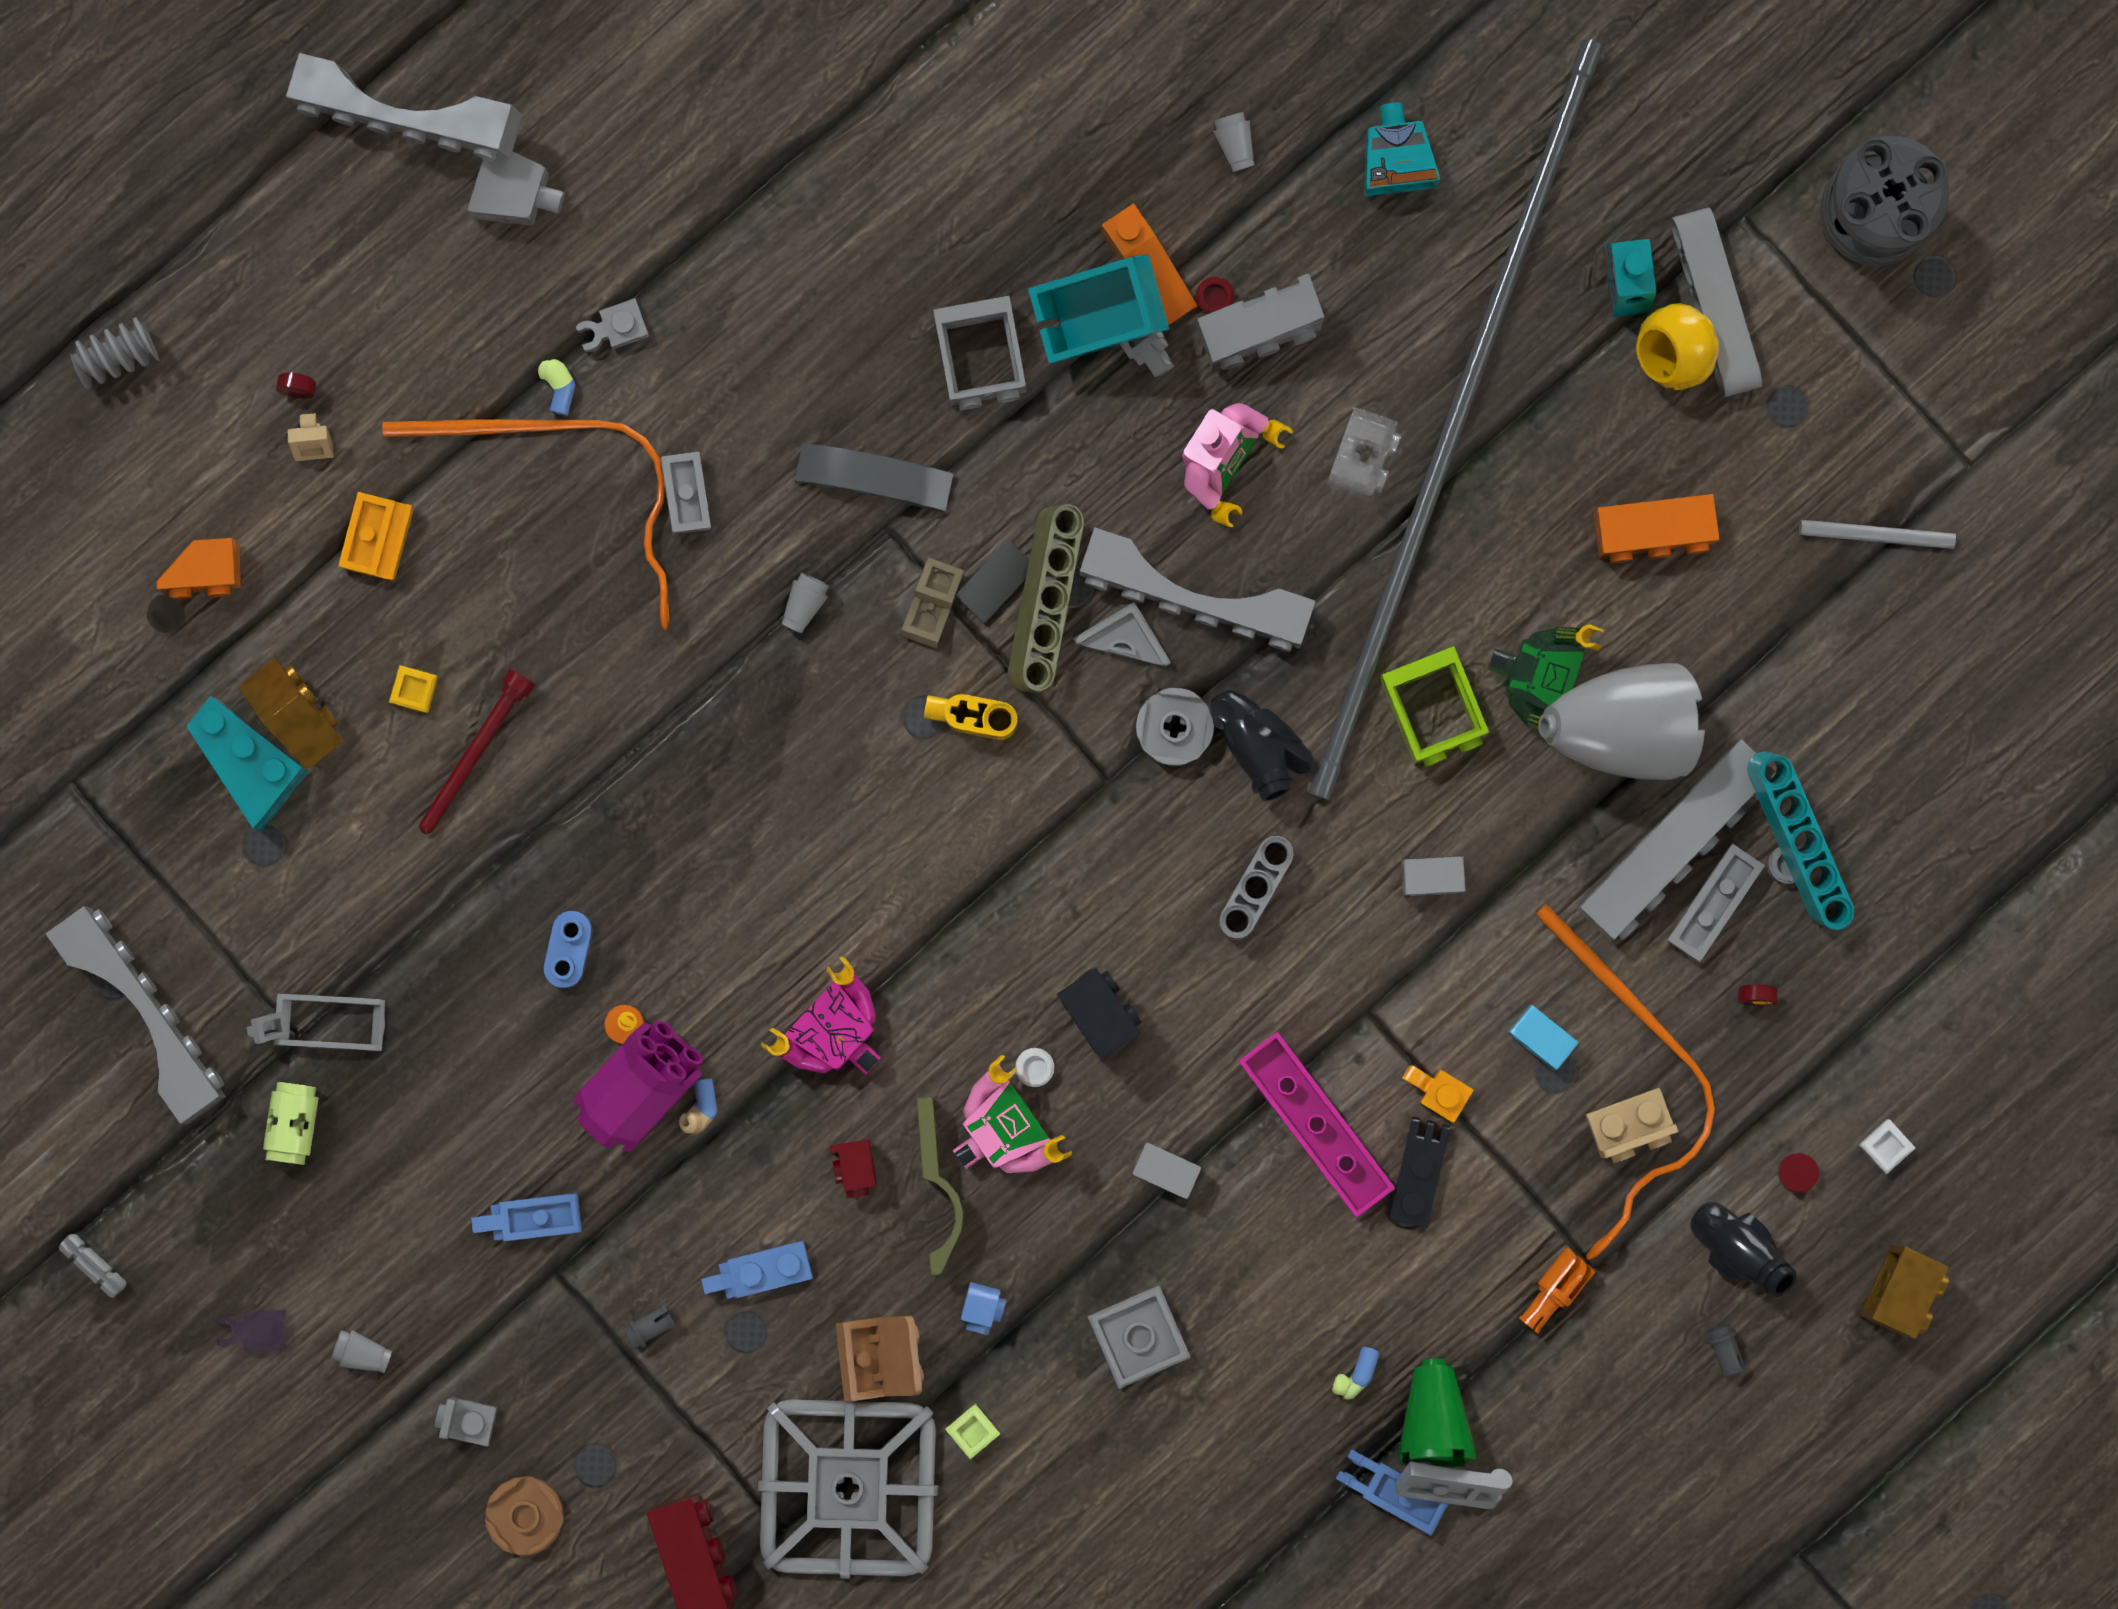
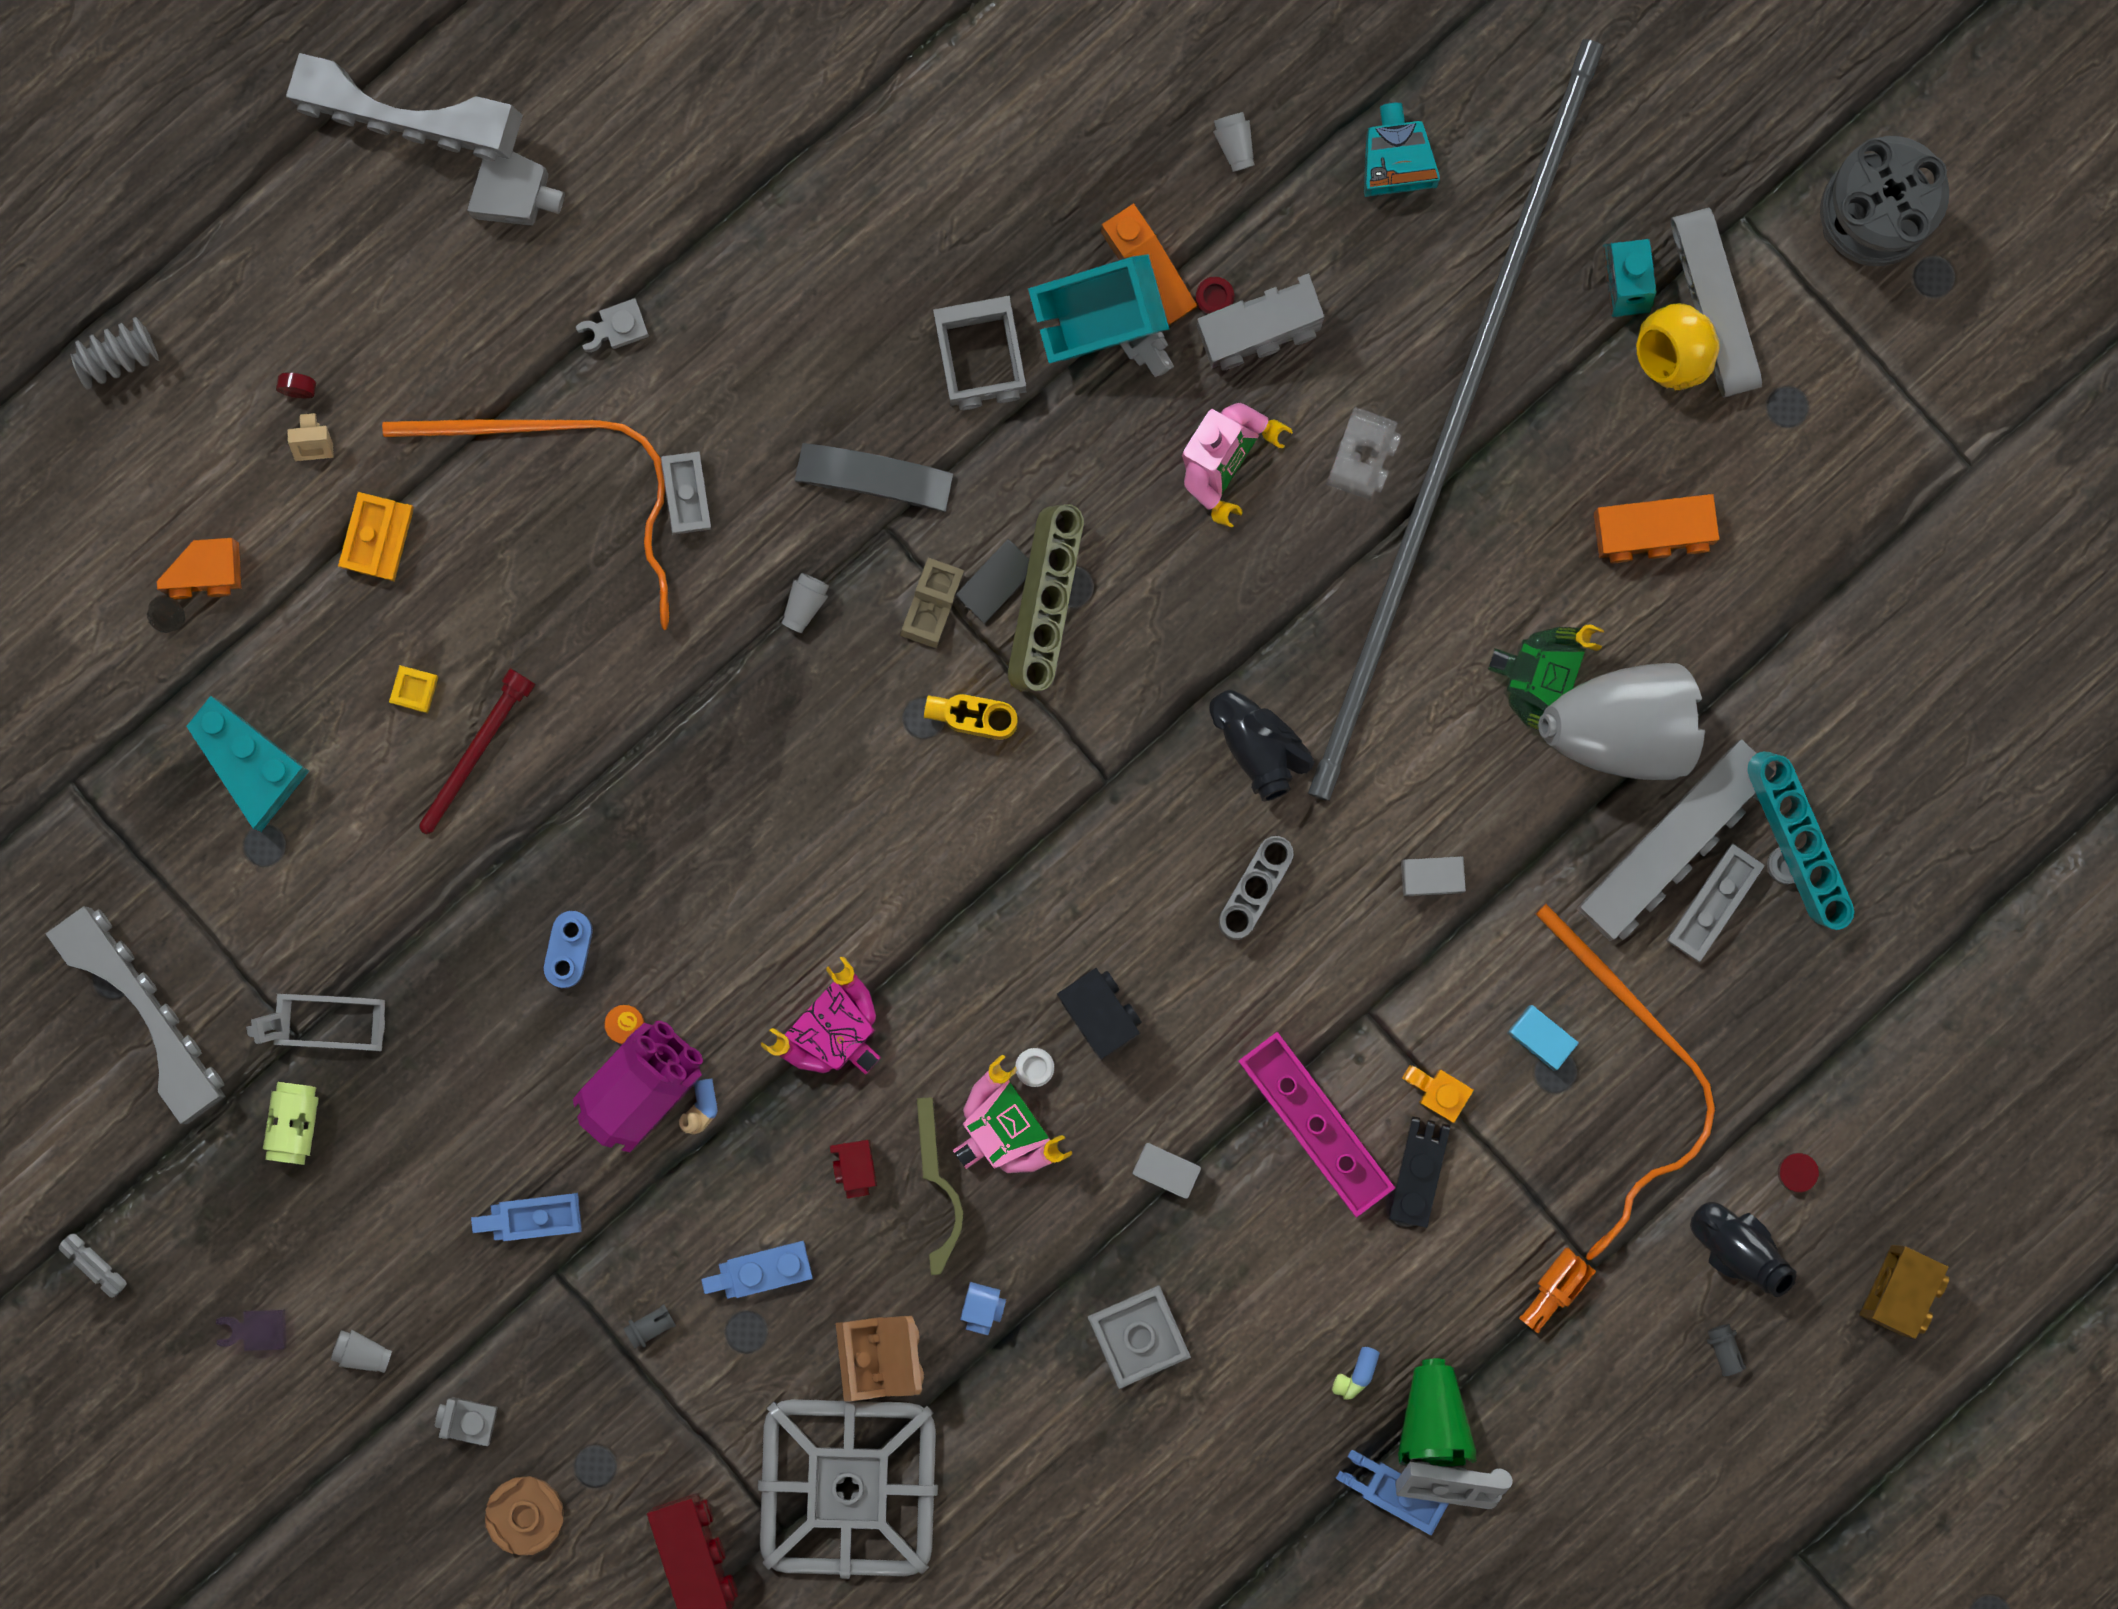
(290, 713): pearl gold brick -> none
(562, 383): arm -> none
(972, 1431): yellowish green tile -> none
(1125, 635): light grey tile -> none
(1160, 710): light grey plate -> none
(1273, 615): light grey arch -> none
(1421, 668): lime window -> none
(1631, 1124): tan bracket -> none
(1757, 995): dark red tile -> none
(1877, 534): light grey bar -> none
(1886, 1146): white tile -> none

